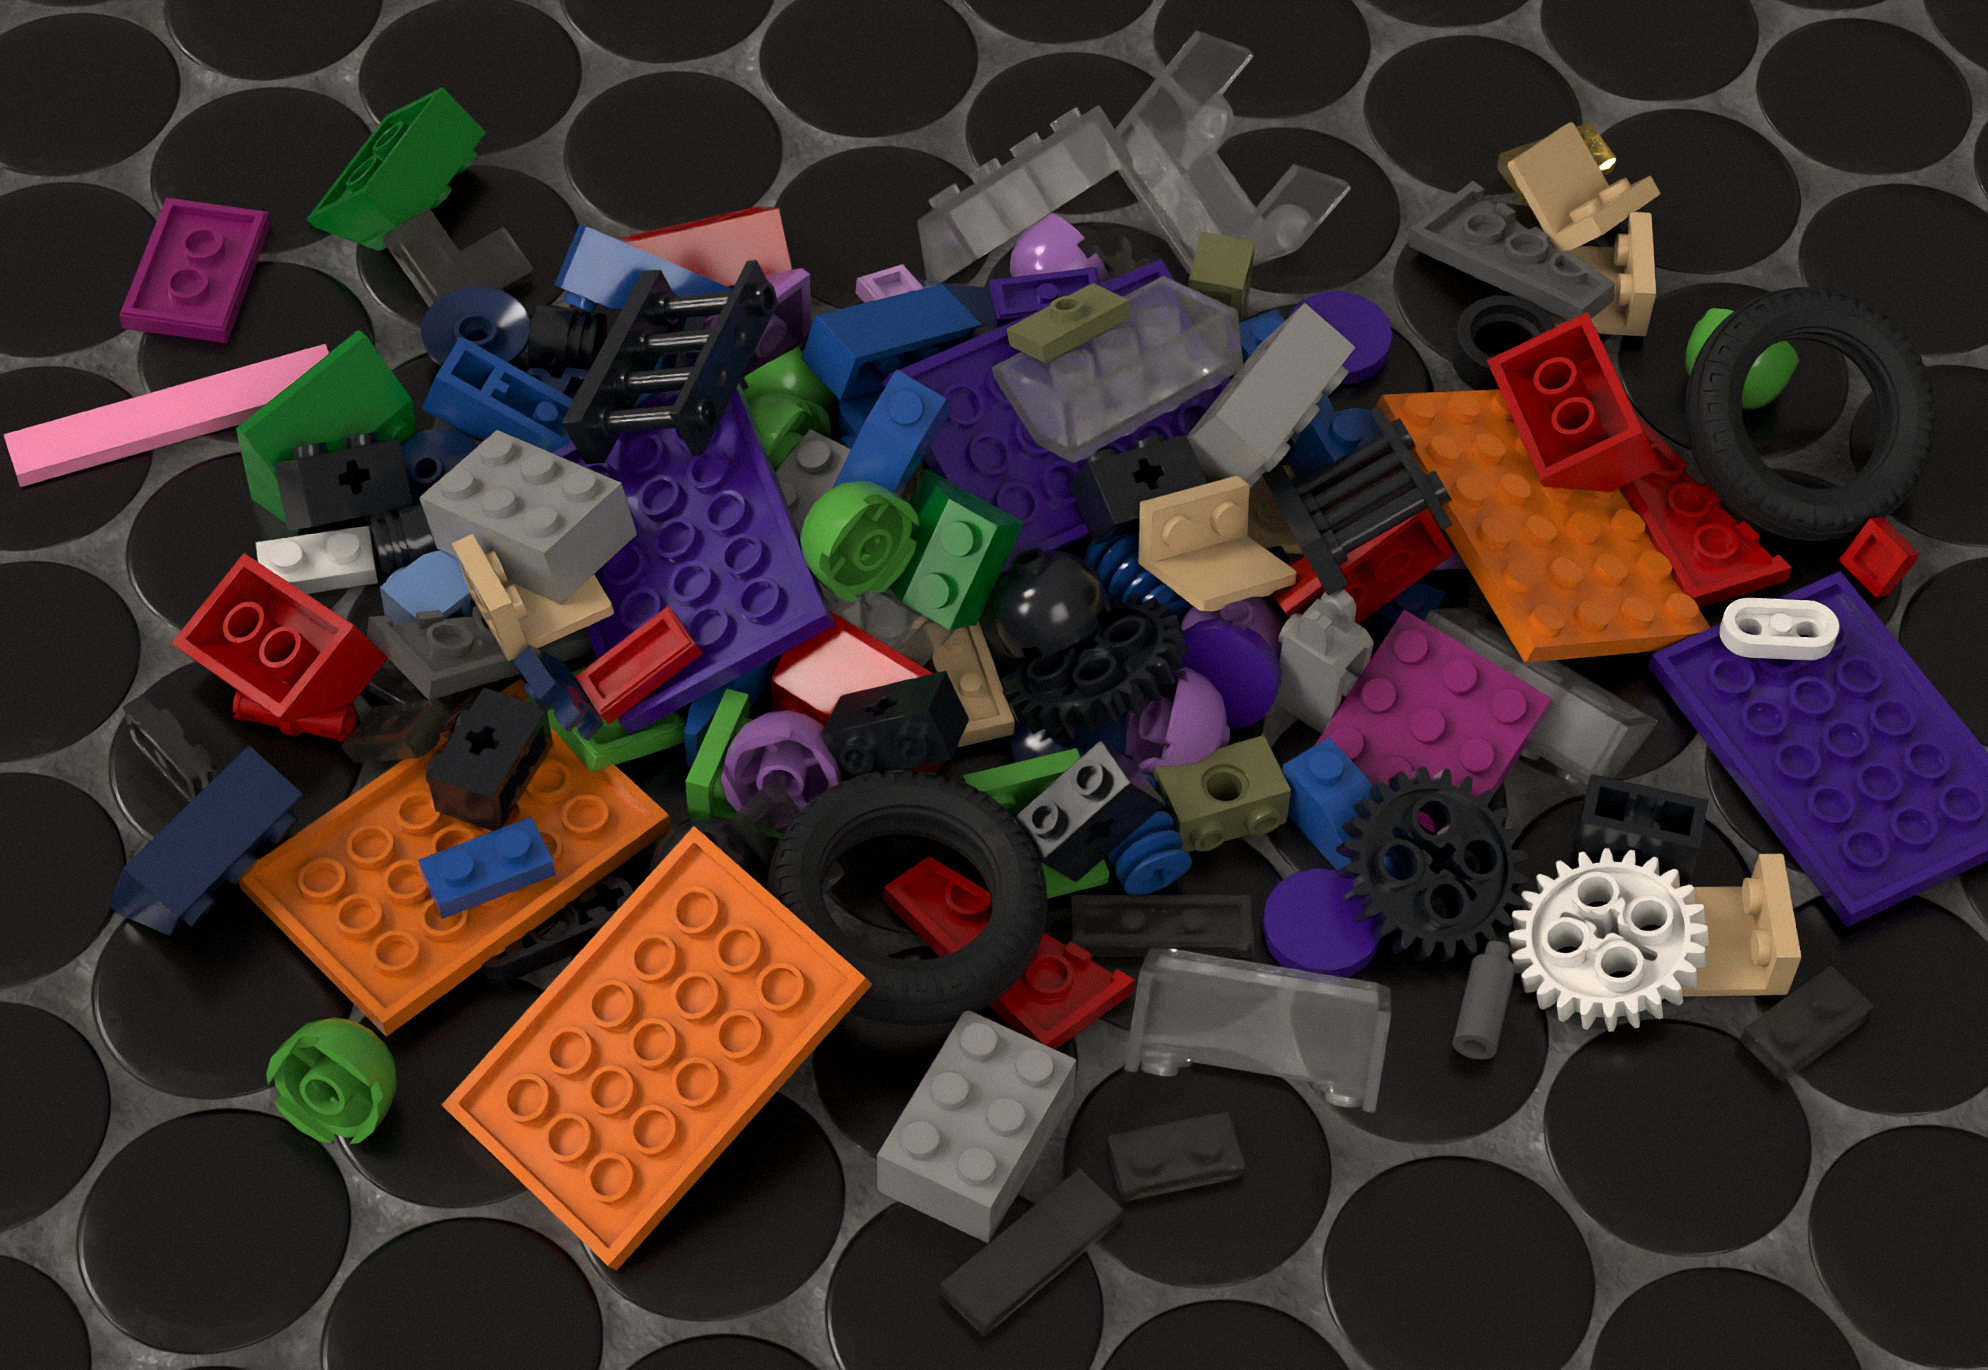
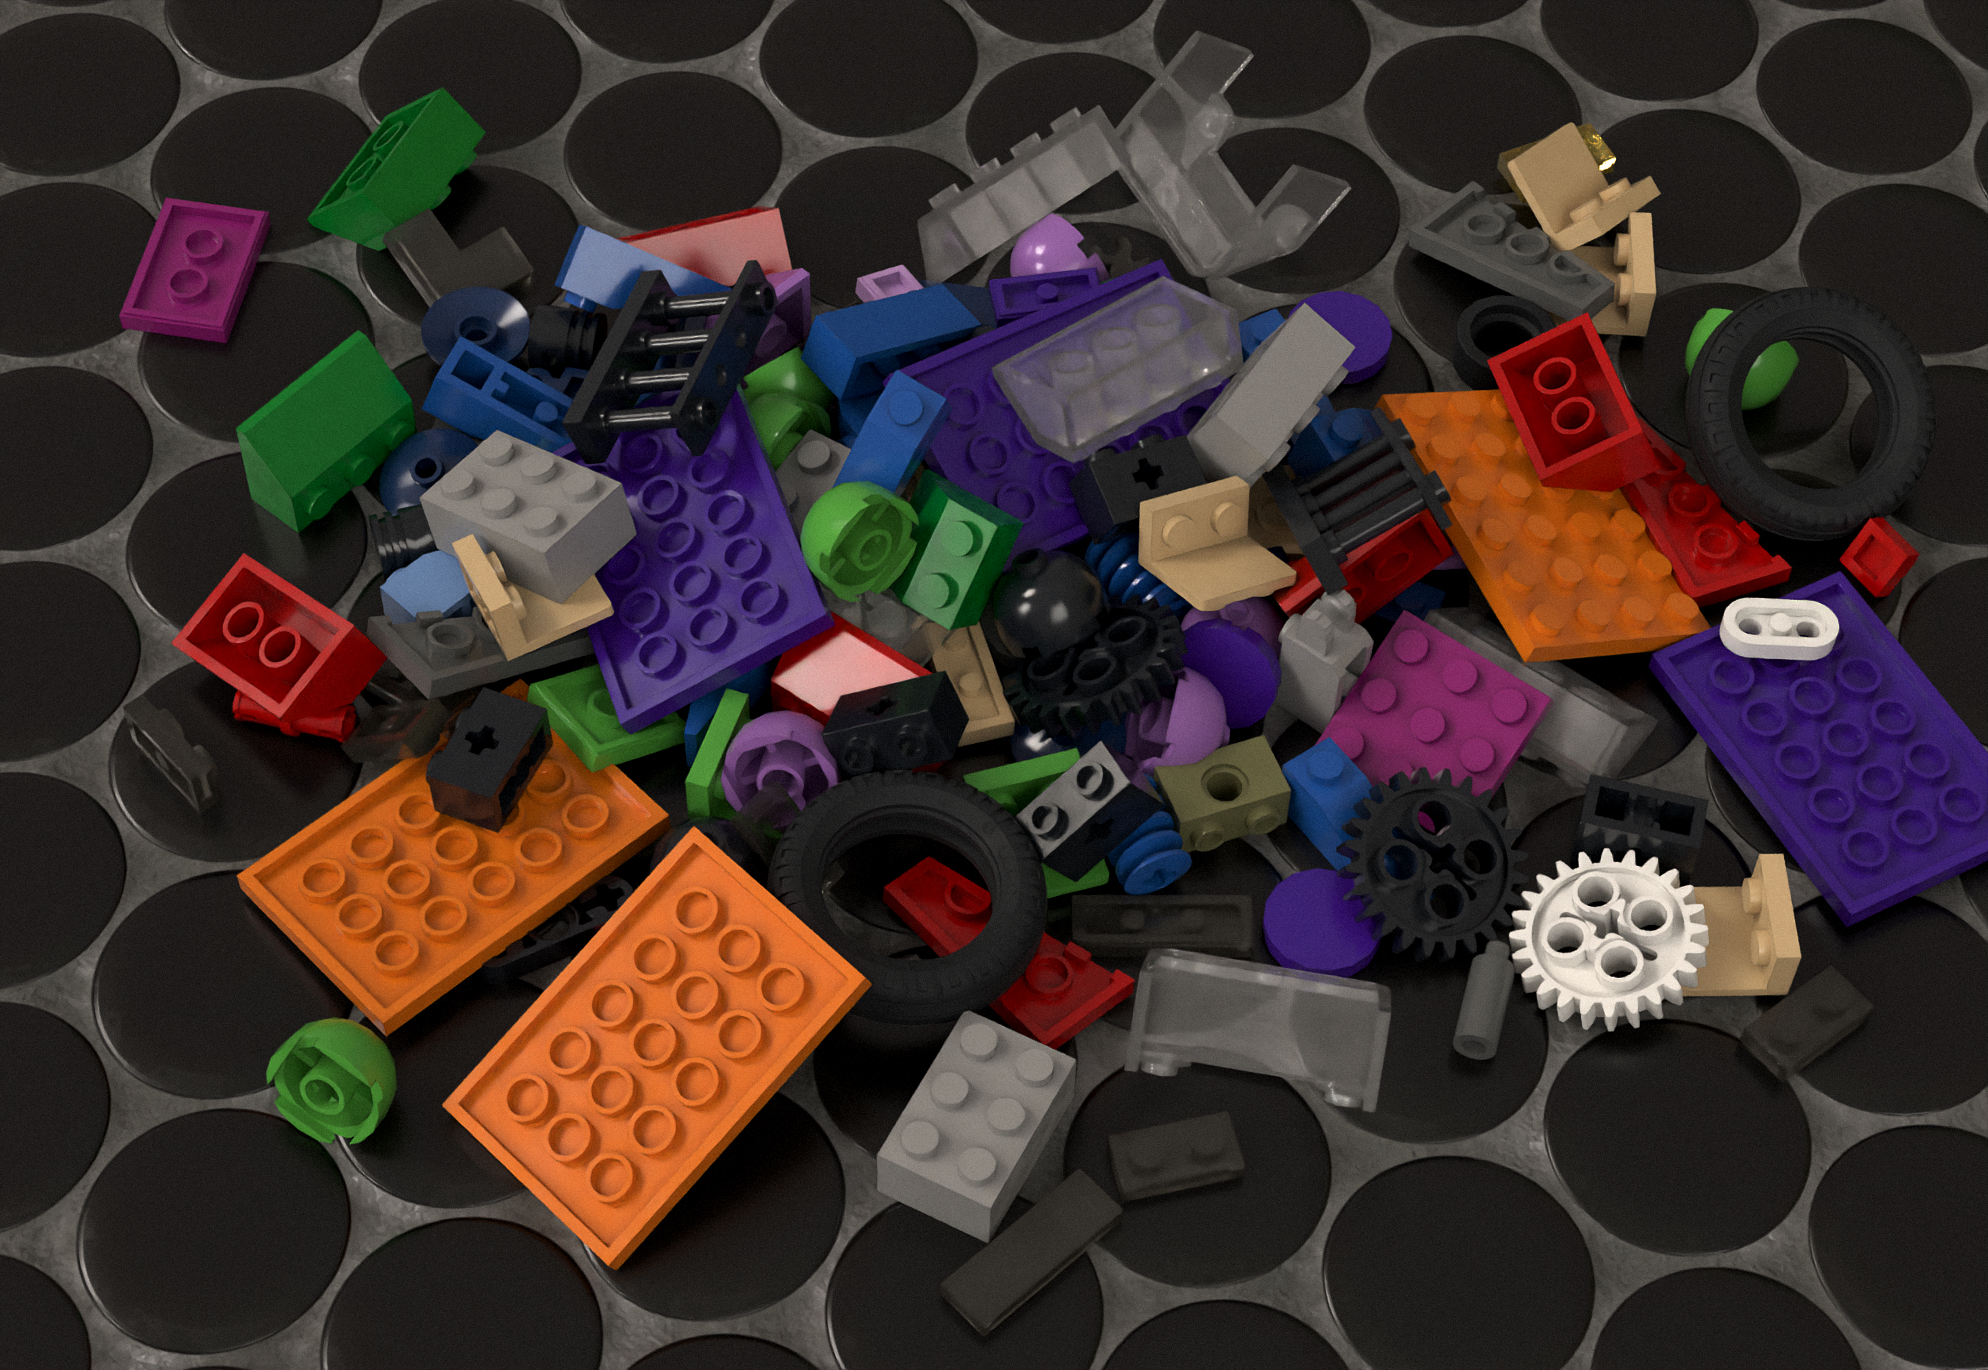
(153, 418): bright pink tile -> none
(207, 845): dark blue slope -> none
(312, 486): black brick -> none
(322, 559): white plate -> none
(487, 867): blue plate -> none
(555, 687): dark blue plate -> none
(638, 665): red tile -> none
(1069, 323): olive plate -> none
(1224, 270): olive brick -> none

